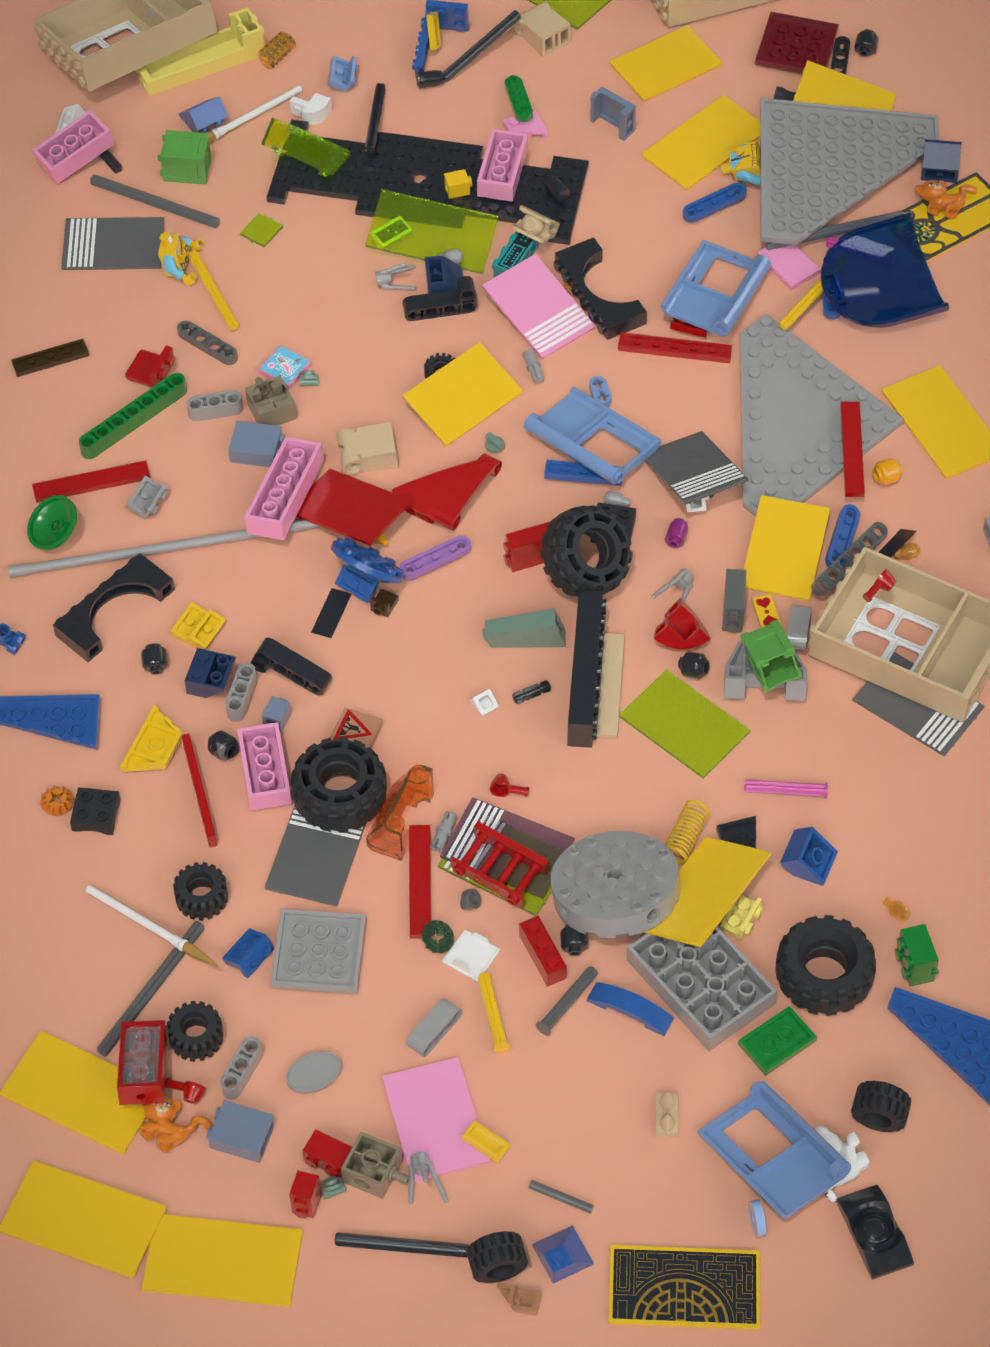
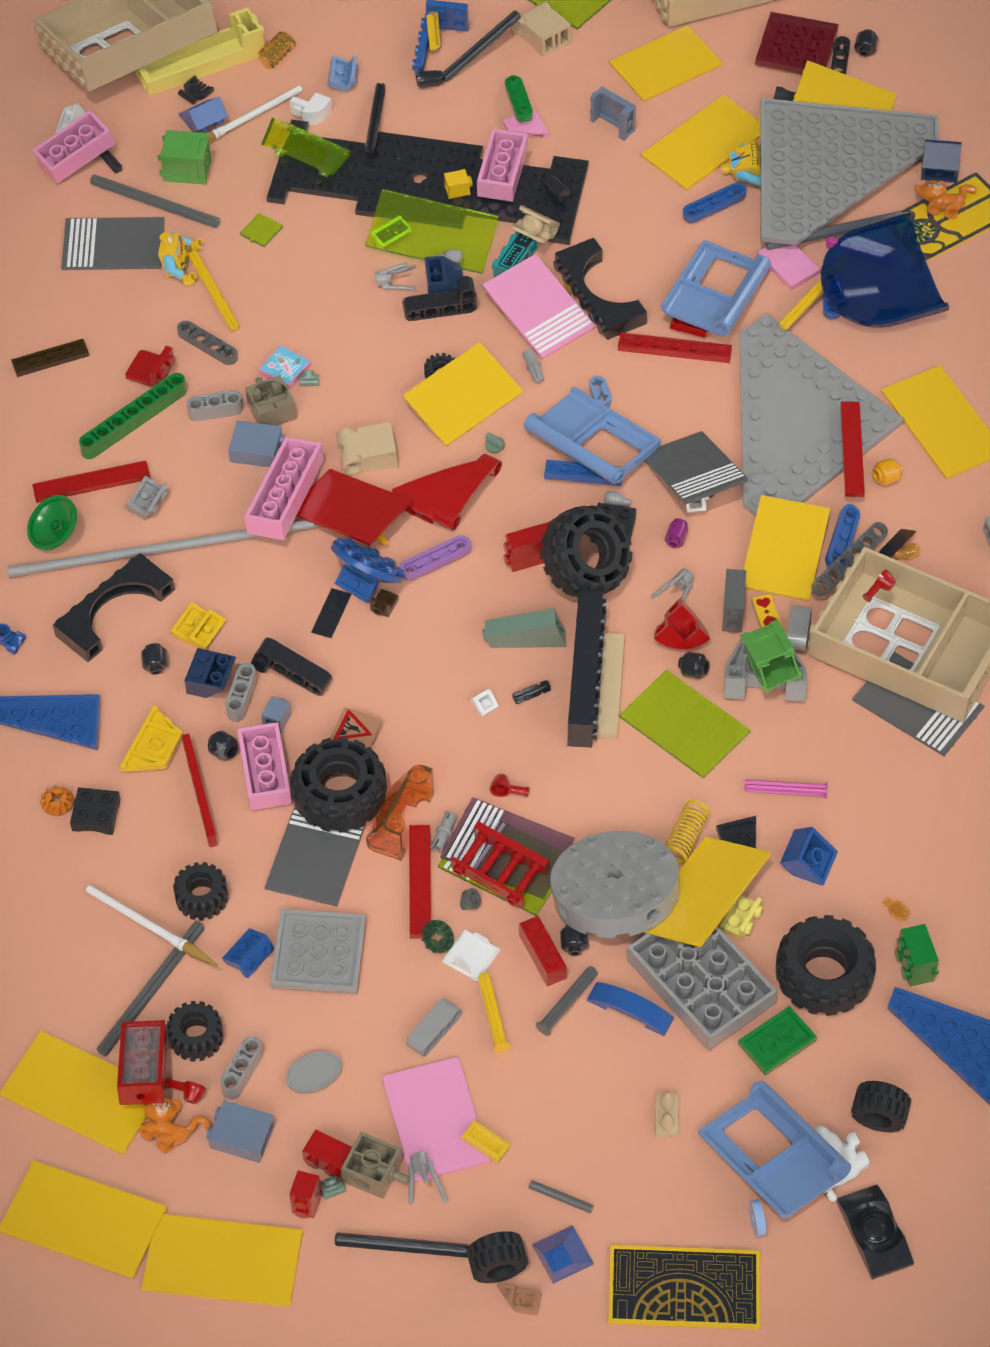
(192, 90): none -> black piece

